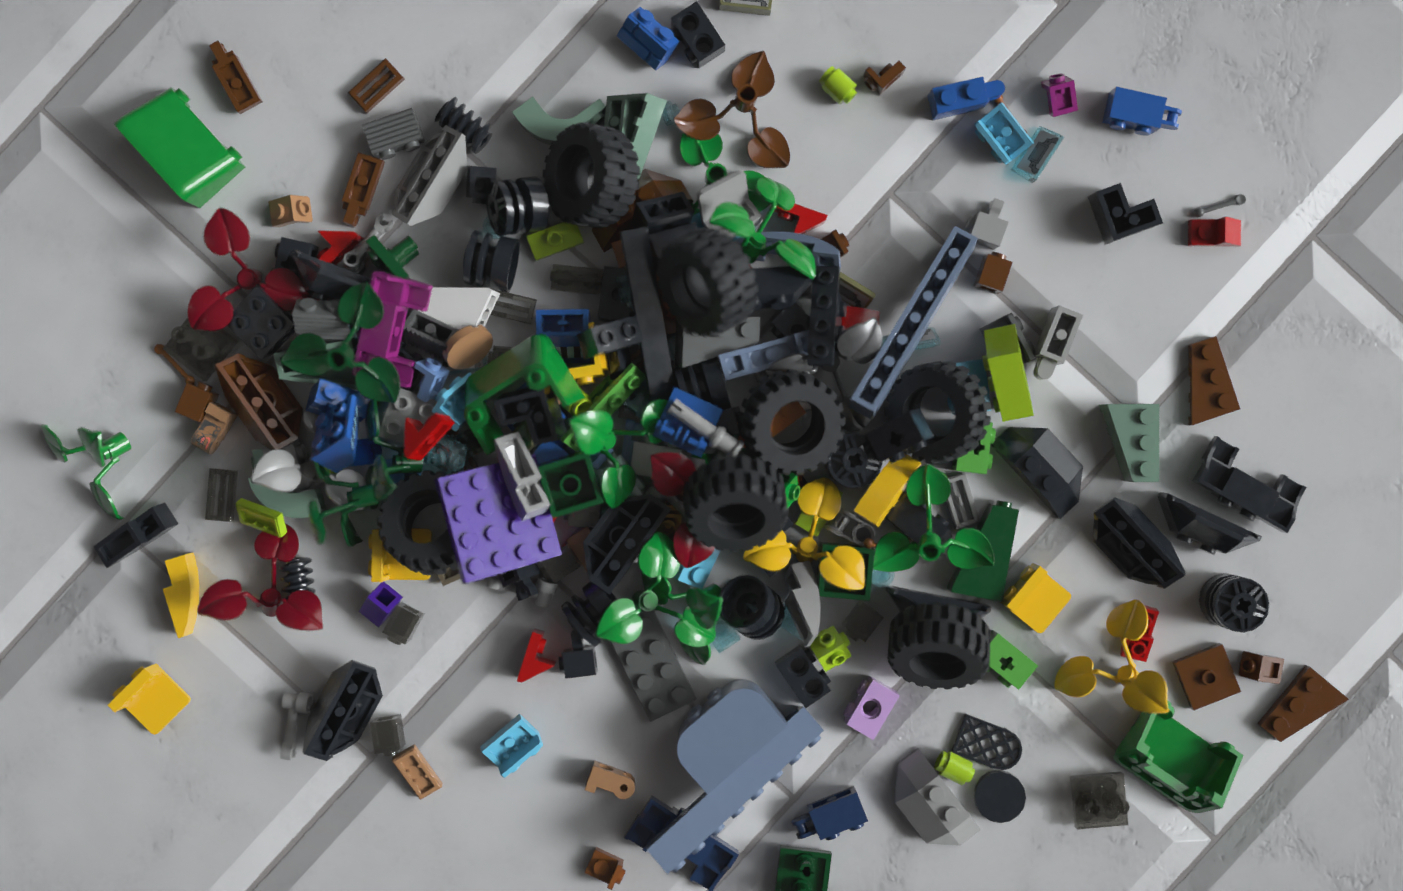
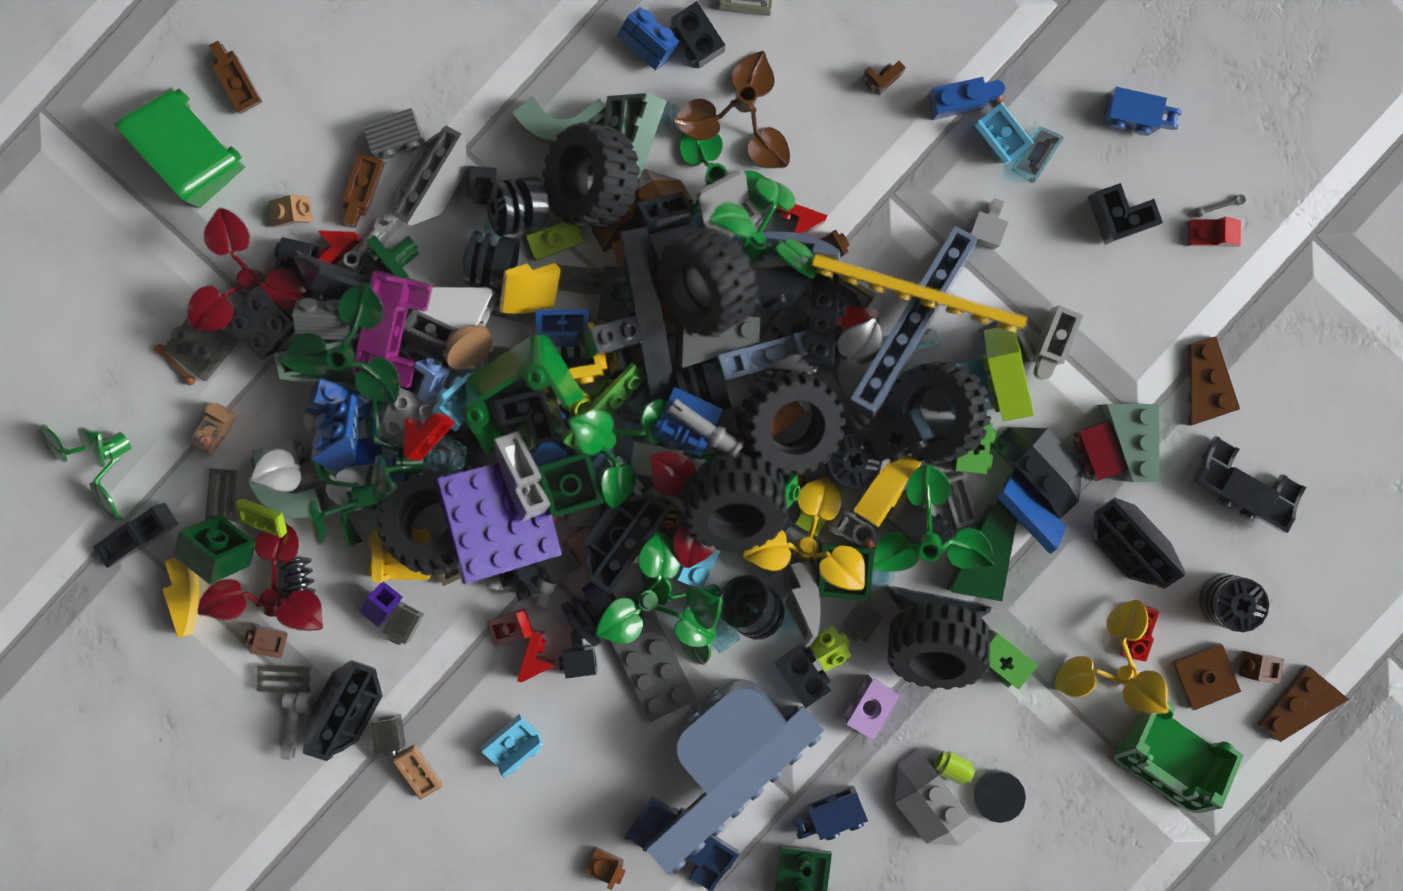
(151, 698): yellow bracket -> none
(195, 400): reddish brown brick -> none
(214, 549): none -> dark green brick
(260, 400): reddish brown wedge -> none
(265, 641): none -> reddish brown bracket
(306, 678): none -> clear smoke tile
(376, 86): reddish brown tile -> none
(456, 119): black piece -> none
(510, 627): none -> red slope
(529, 289): none -> yellow slope
(610, 779): medium nougat leg -> none
(838, 85): lime brick -> none
(929, 297): none -> yellow plate
(955, 749): black window -> none
(993, 272): reddish brown brick -> none
(1032, 512): none -> blue tile
(1036, 598): yellow bracket -> none
(1060, 94): magenta bracket -> none
(1099, 451): none -> dark red brick
(1099, 800): clear smoke plate -> none
(1203, 527): black wedge -> none

